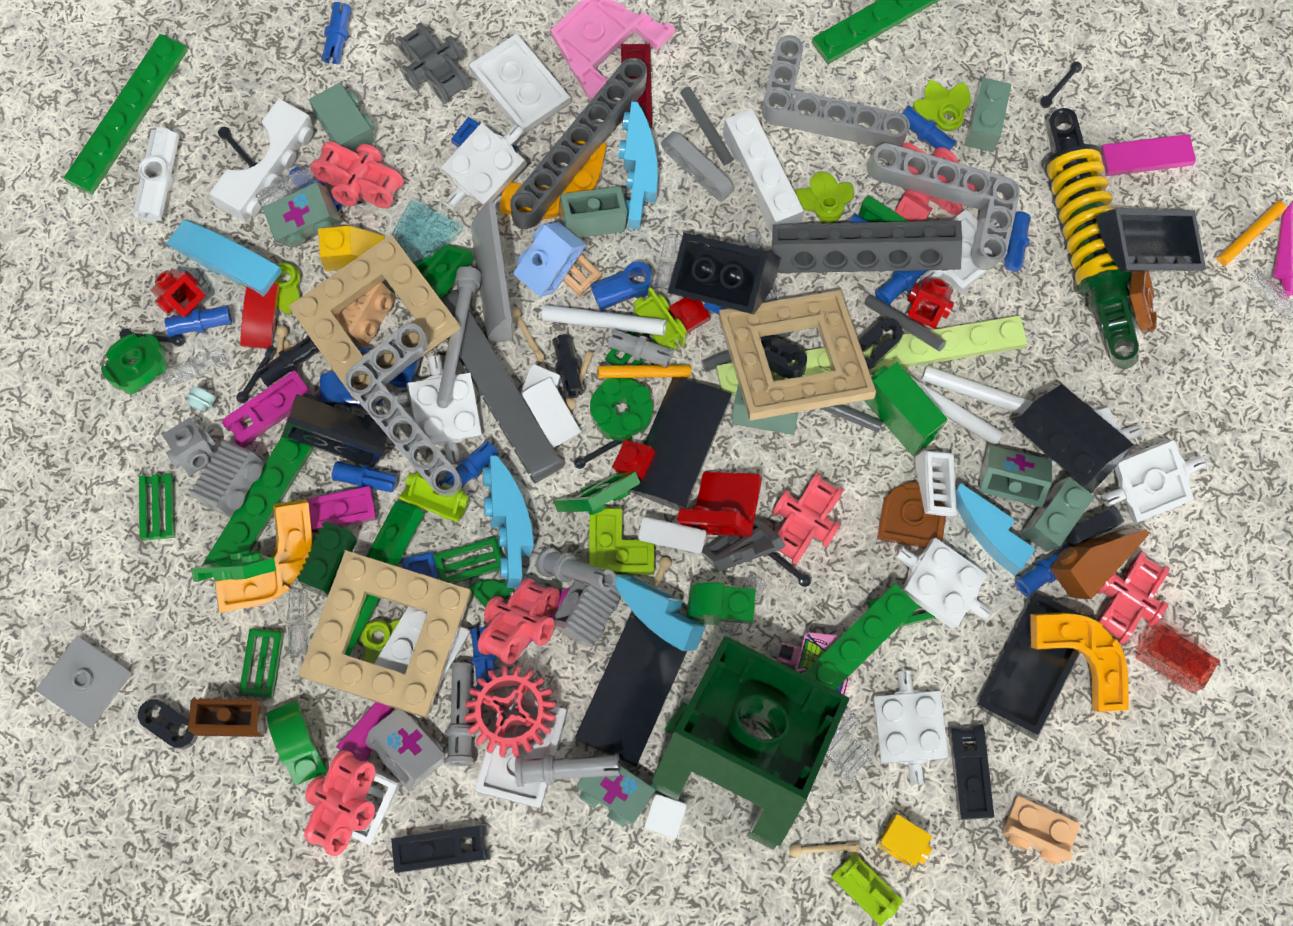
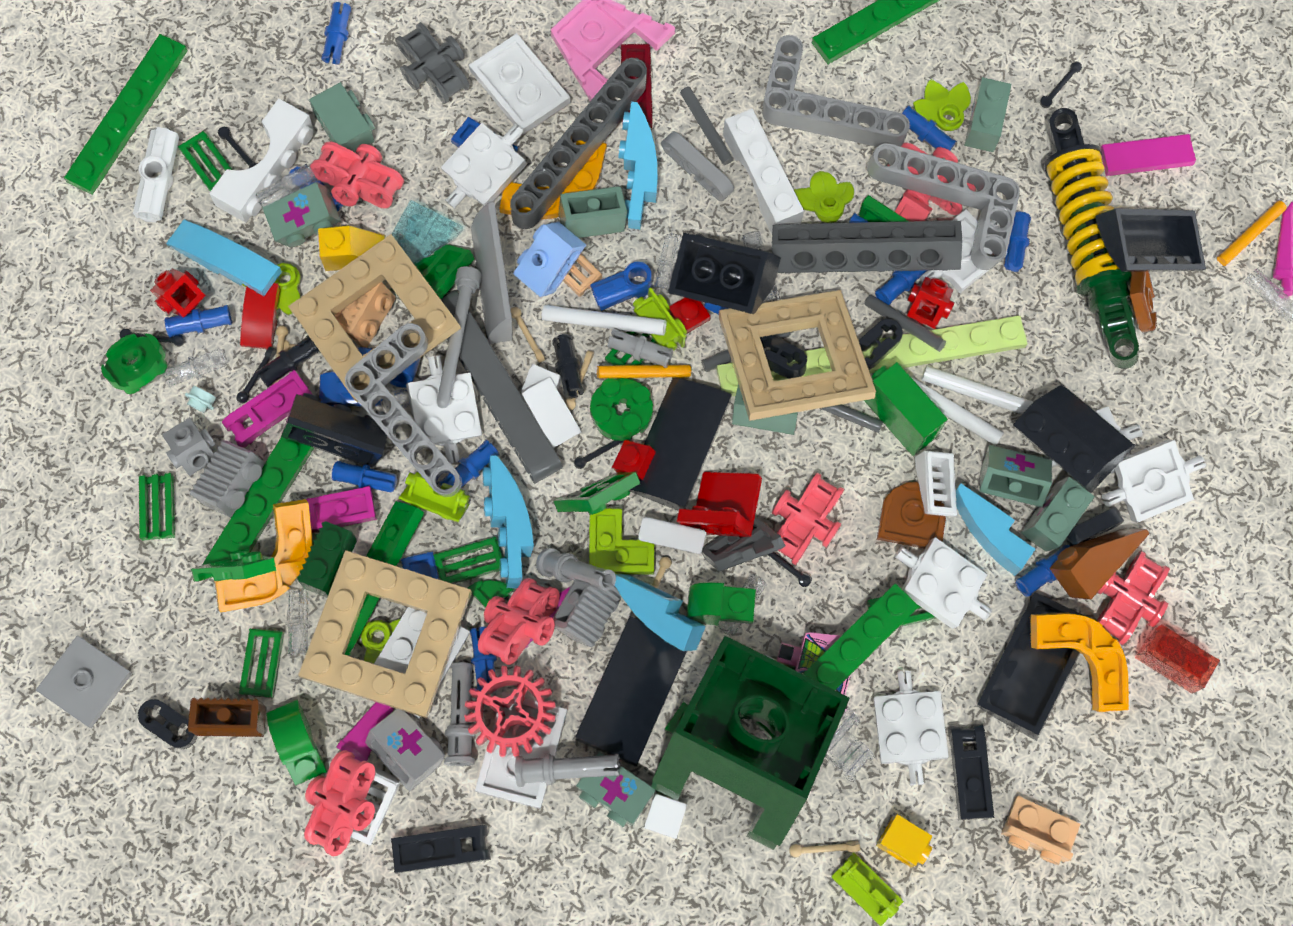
(193, 142): none -> green tile

